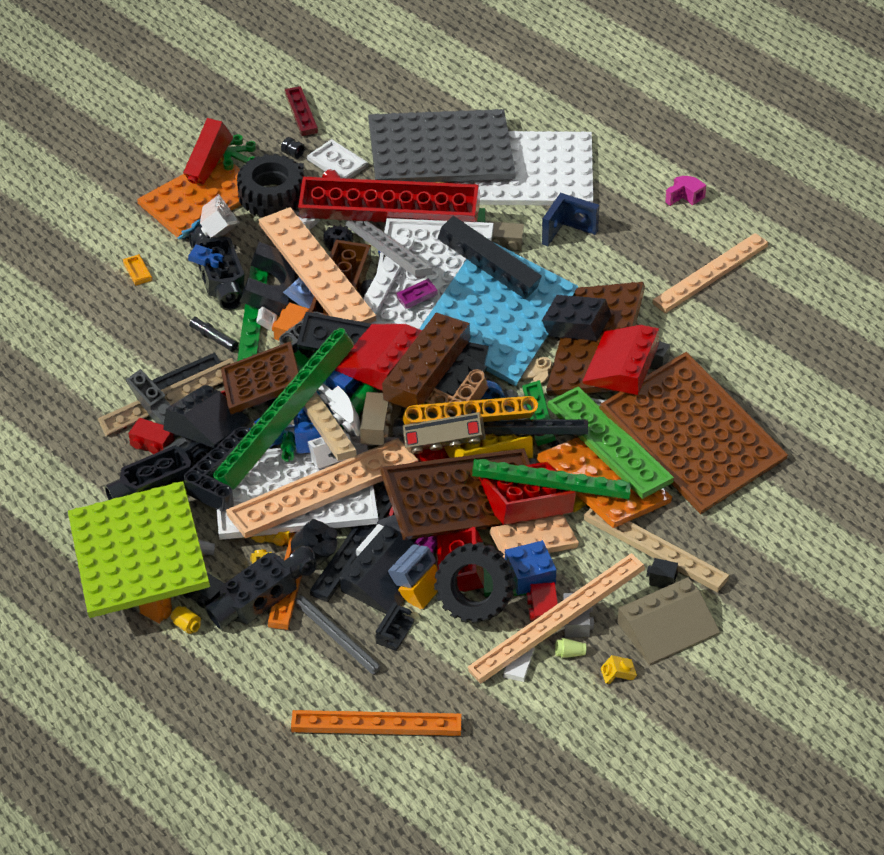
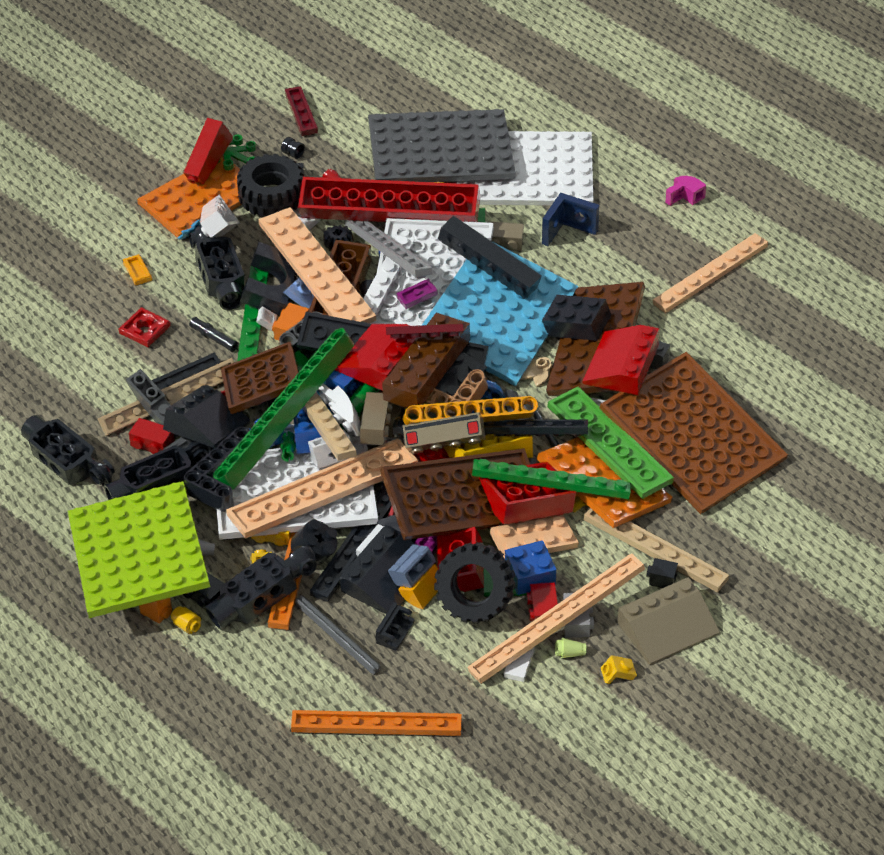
(65, 451): none -> black brick
(144, 318): none -> red piece
(203, 255): blue plate -> none
(337, 158): white tile -> none
(416, 331): none -> dark red plate
(536, 390): green plate -> none

